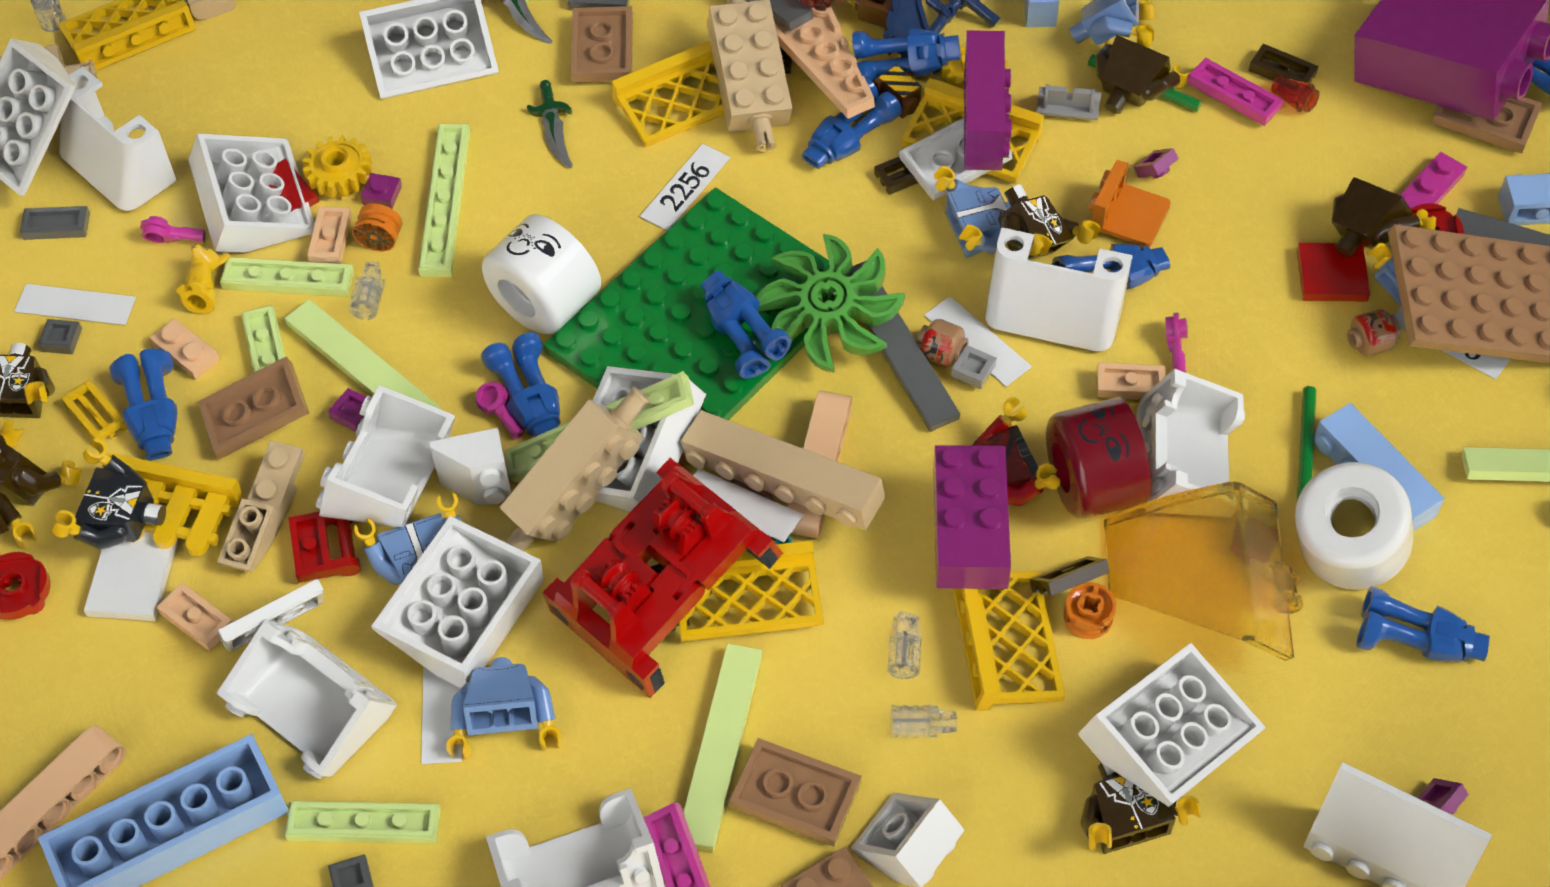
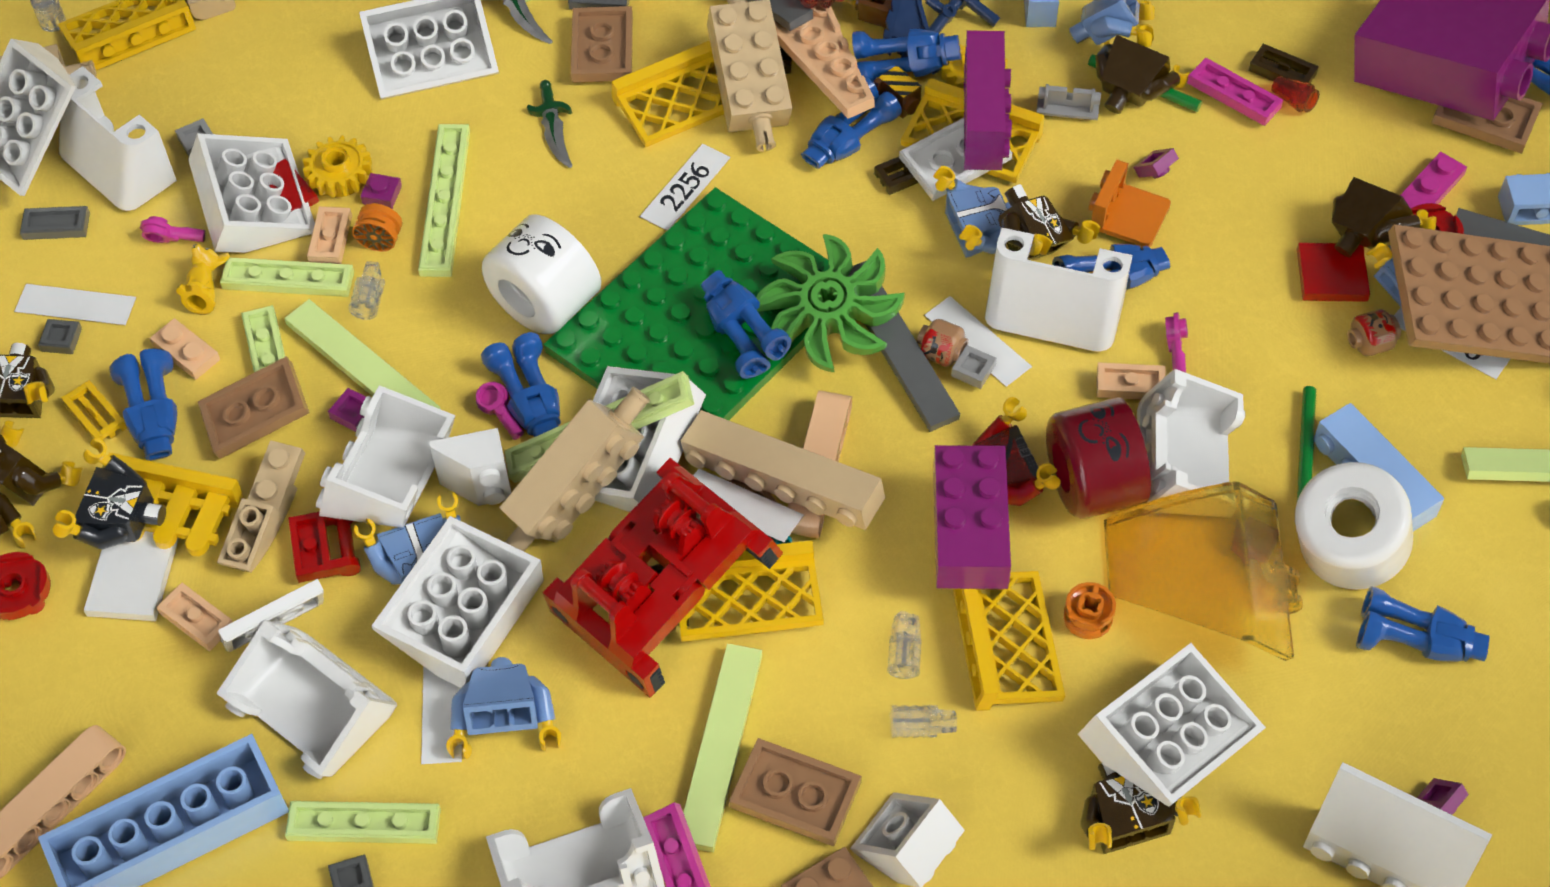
(188, 133): none -> light grey plate
(1069, 575): tile -> none

